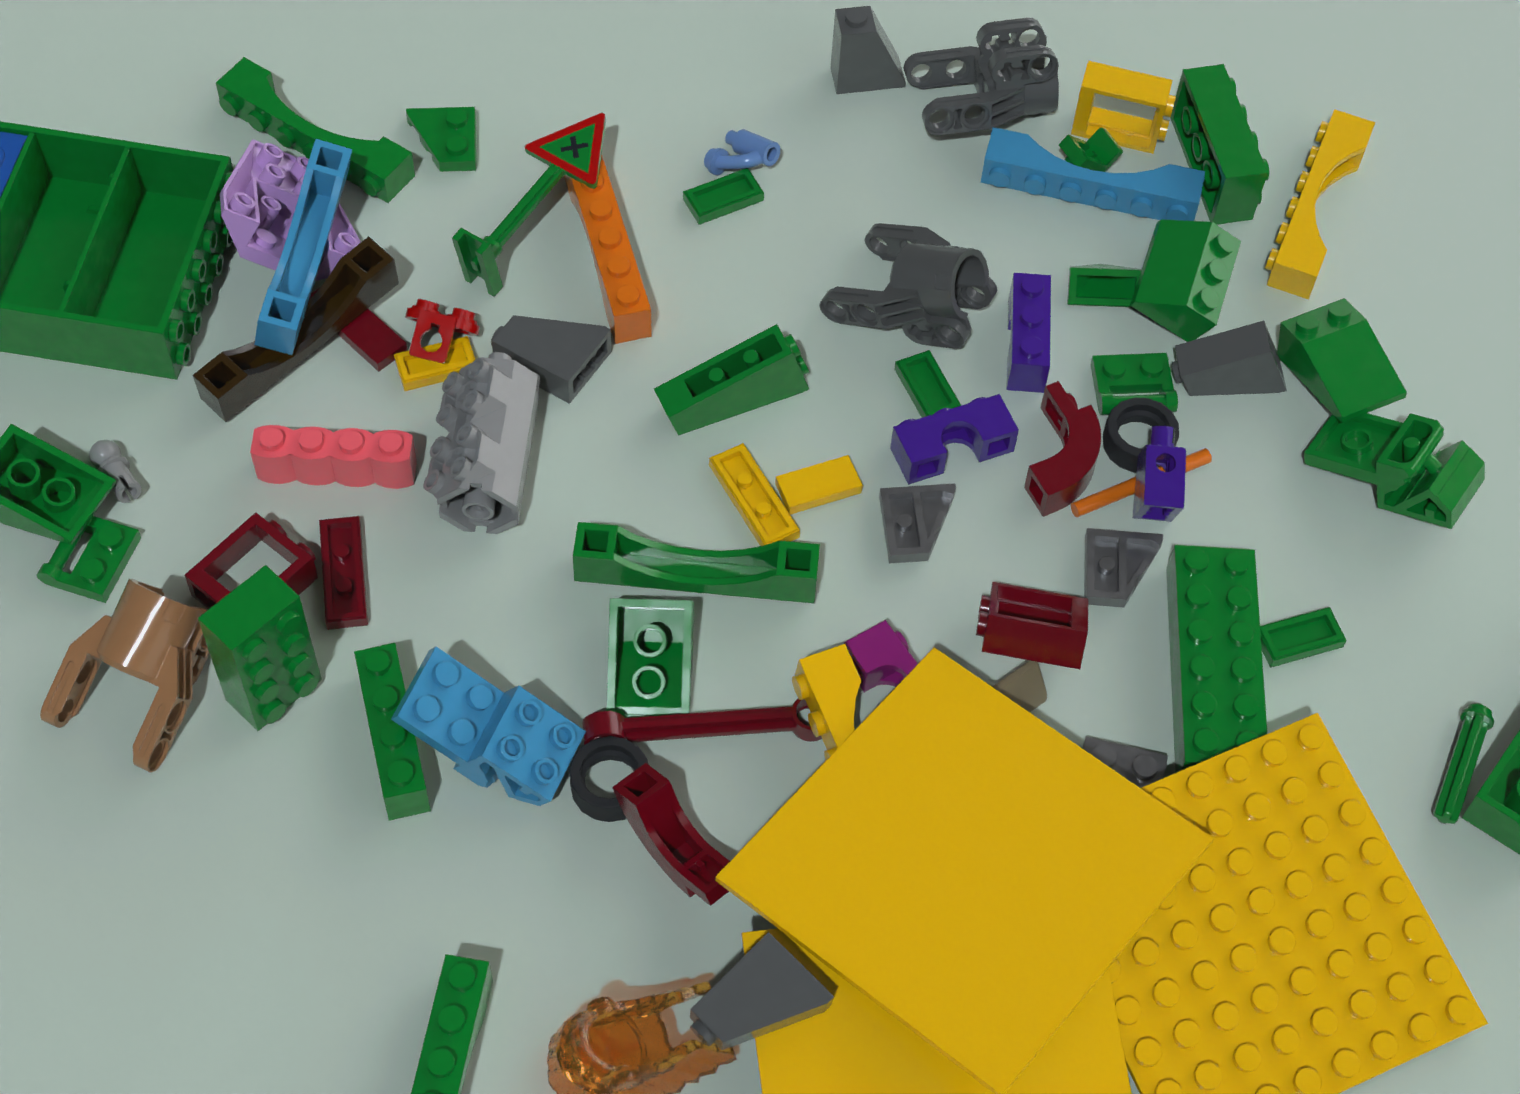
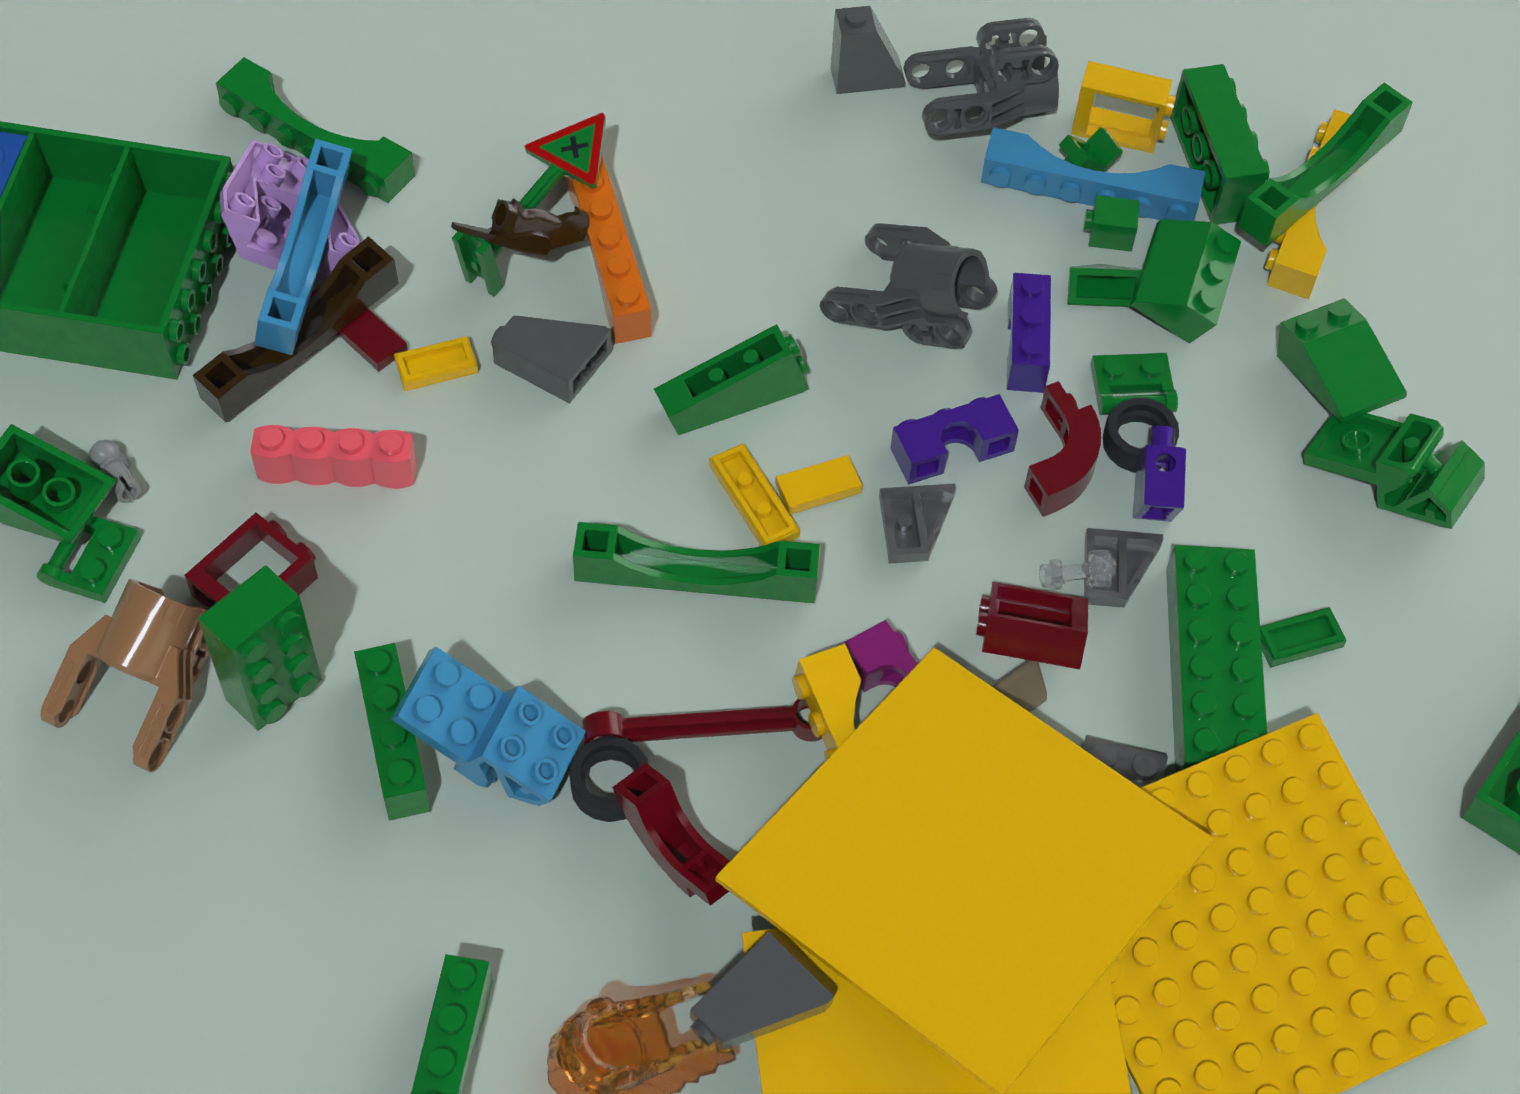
(343, 573): dark red tile -> none
(427, 316): red bracket -> none
(447, 135): green wing -> none
(485, 457): light grey brick -> none
(530, 229): none -> dark brown animal
(649, 657): green slope -> none
(723, 196): green tile -> none
(751, 149): medium blue plant -> none
(925, 383): green tile -> none
(1098, 571): none -> clear bar
(1112, 223): none -> green brick
(1127, 487): orange bar -> none
(1230, 363): dark grey slope -> none
(1289, 197): none -> green arch
(1476, 722): green axle -> none

